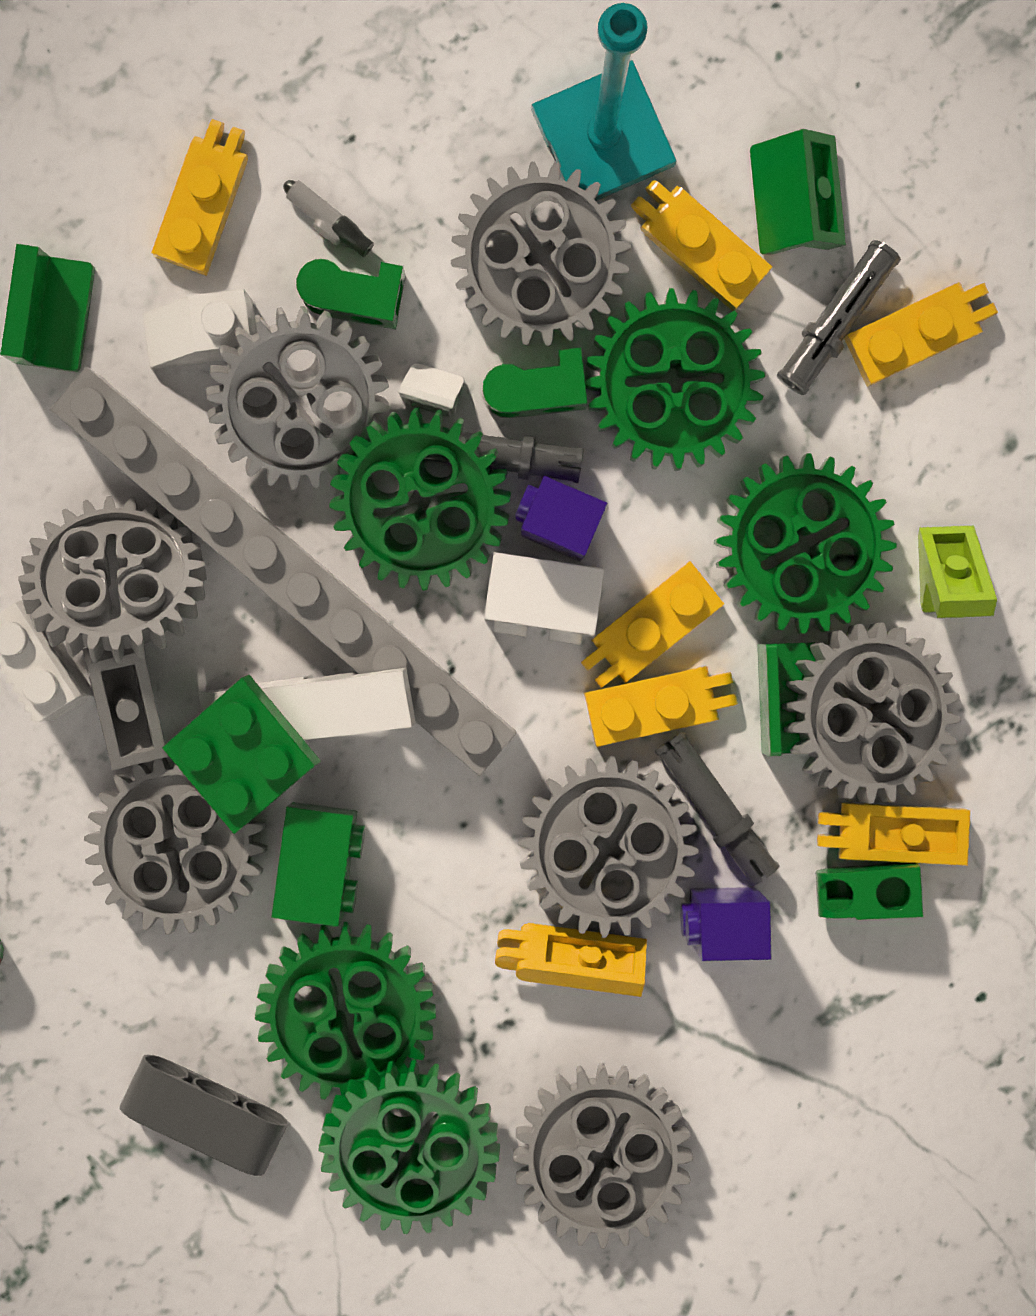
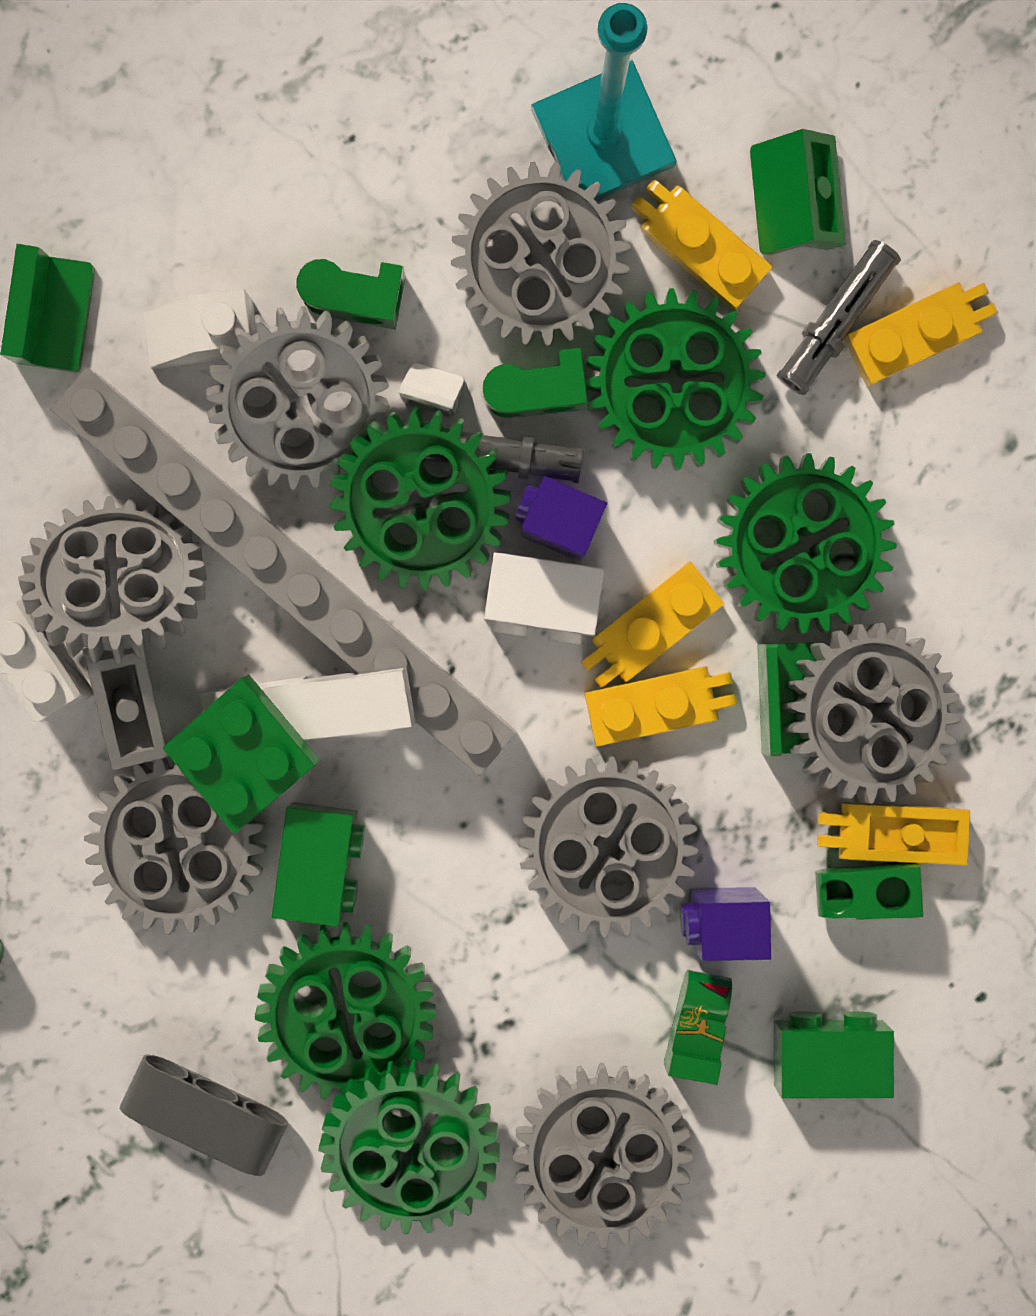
(202, 199): yellow hinge -> none
(328, 221): light grey piece -> none
(574, 959): yellow hinge -> none
(699, 1028): none -> green leg
(718, 810): dark grey pin -> none
(833, 1056): none -> green brick
(954, 573): lime slope -> none

